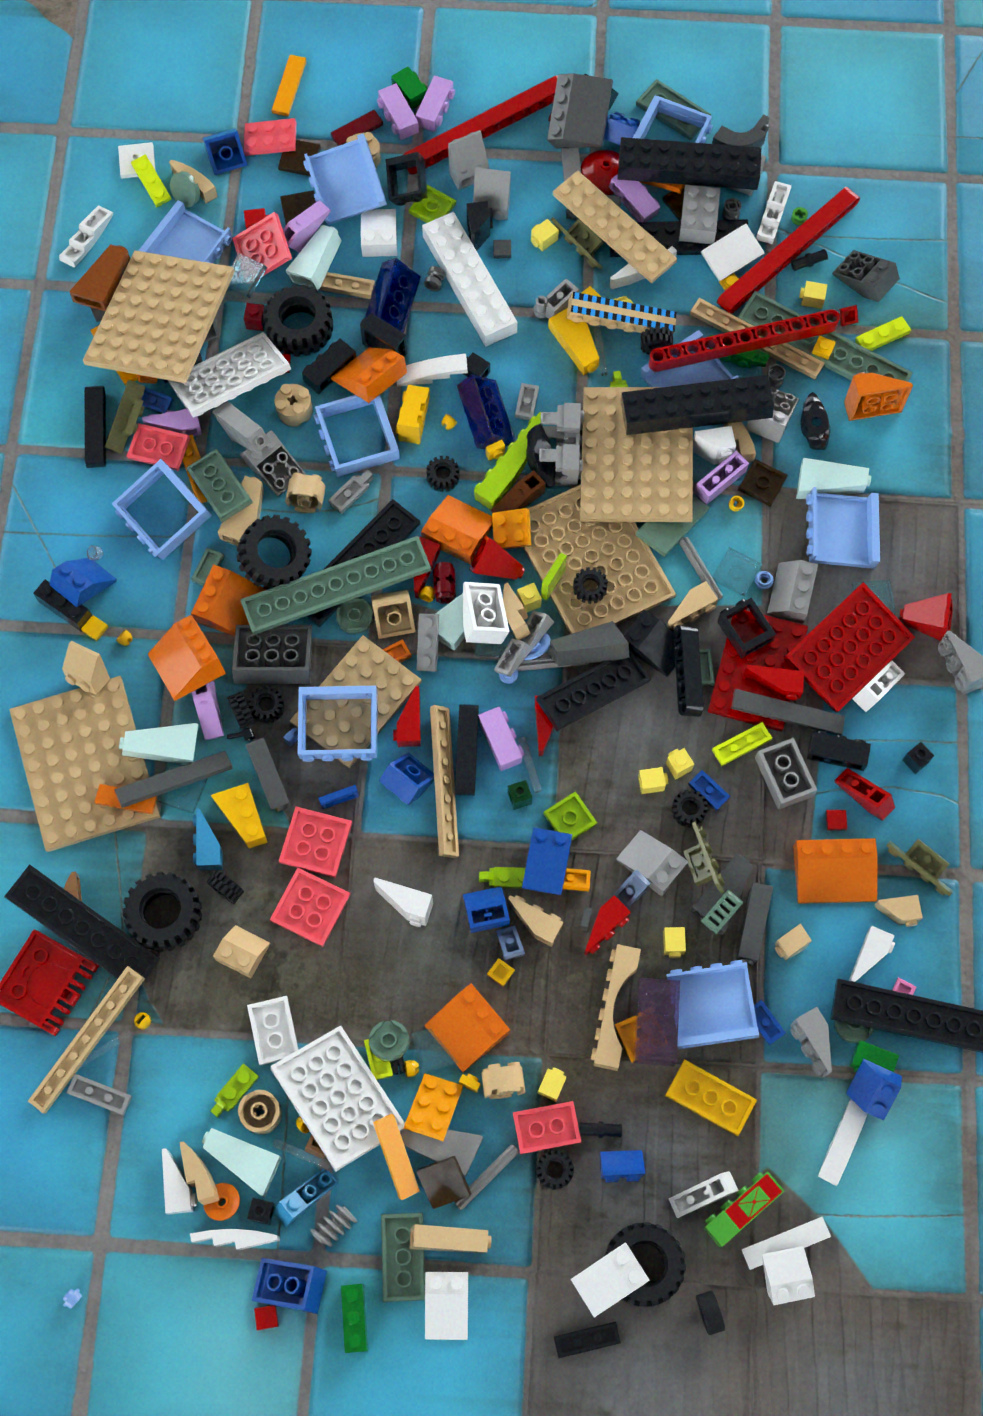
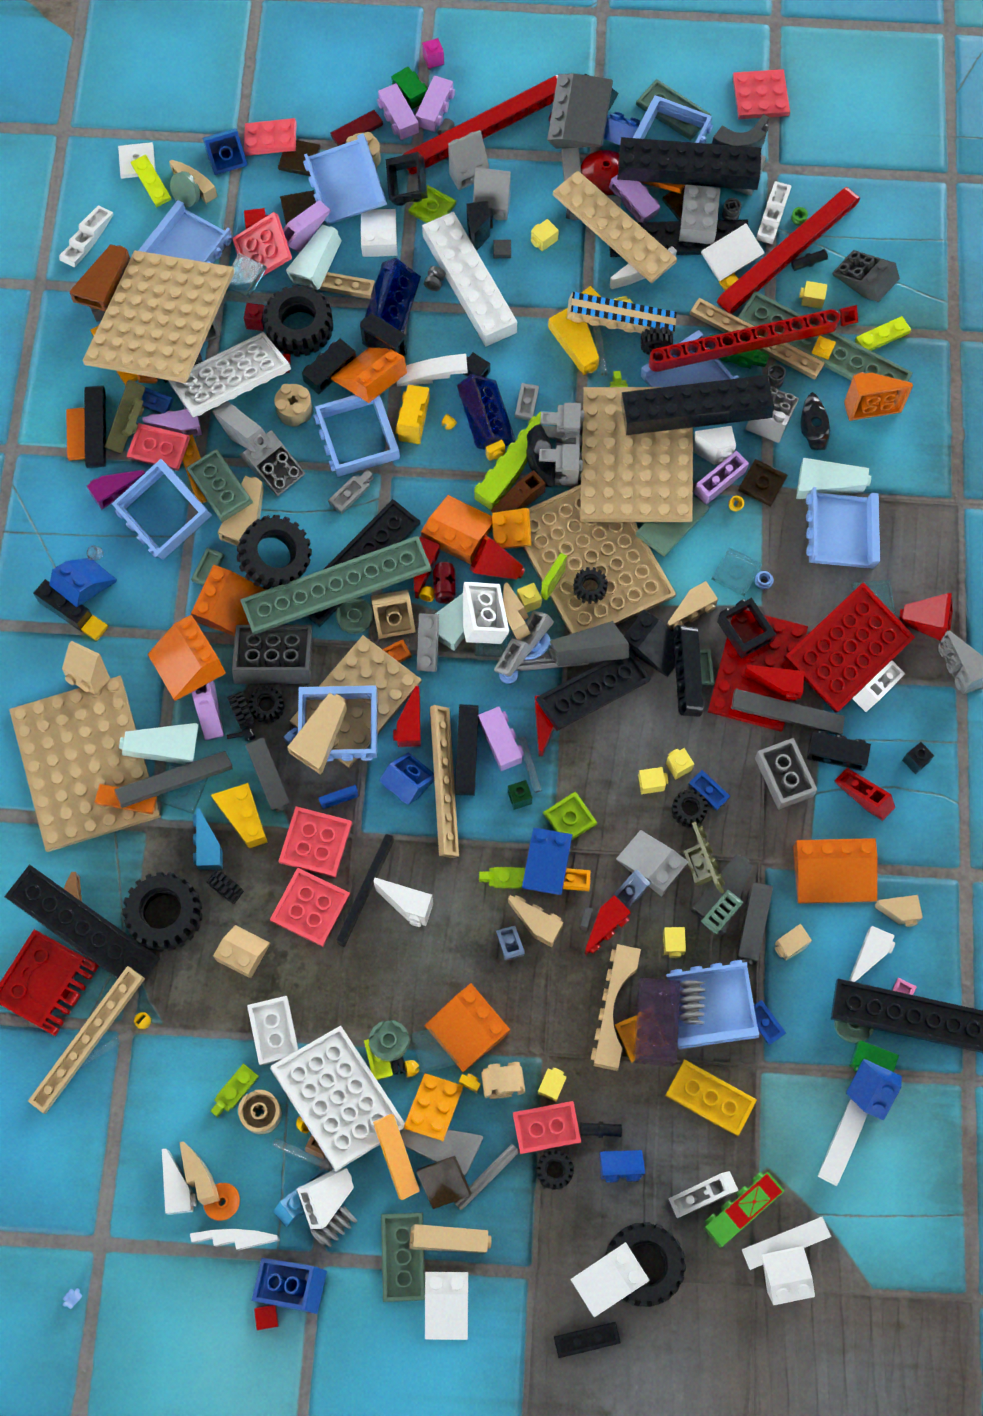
(75, 433): none -> orange tile
(99, 1094): light grey plate -> none
(110, 487): none -> magenta slope
(124, 638): yellow hinge -> none
(245, 1160): light aqua slope -> none
(261, 1211): black brick -> none
(289, 85): light orange tile -> none
(305, 492): tan brick -> none
(318, 735): none -> tan slope
(325, 1196): none -> white slope
(354, 1318): green brick -> none
(365, 890): none -> black tile
(433, 53): none -> dark pink brick
(442, 463): black tyre -> none
(446, 125): none -> dark grey hinge
(486, 909): blue slope -> none
(500, 972): yellow plate -> none
(555, 301): light grey hinge -> none
(584, 238): olive bracket -> none
(691, 1002): none -> light grey piece
(699, 566): light grey axle -> none
(710, 1312): black tyre -> none
(741, 744): neon yellow plate -> none
(743, 441): tan slope -> none
(761, 94): none -> coral plate
(792, 590): light grey slope -> none
(814, 1036): light grey slope -> none
(836, 820): red tile -> none
(925, 861): olive bracket -> none

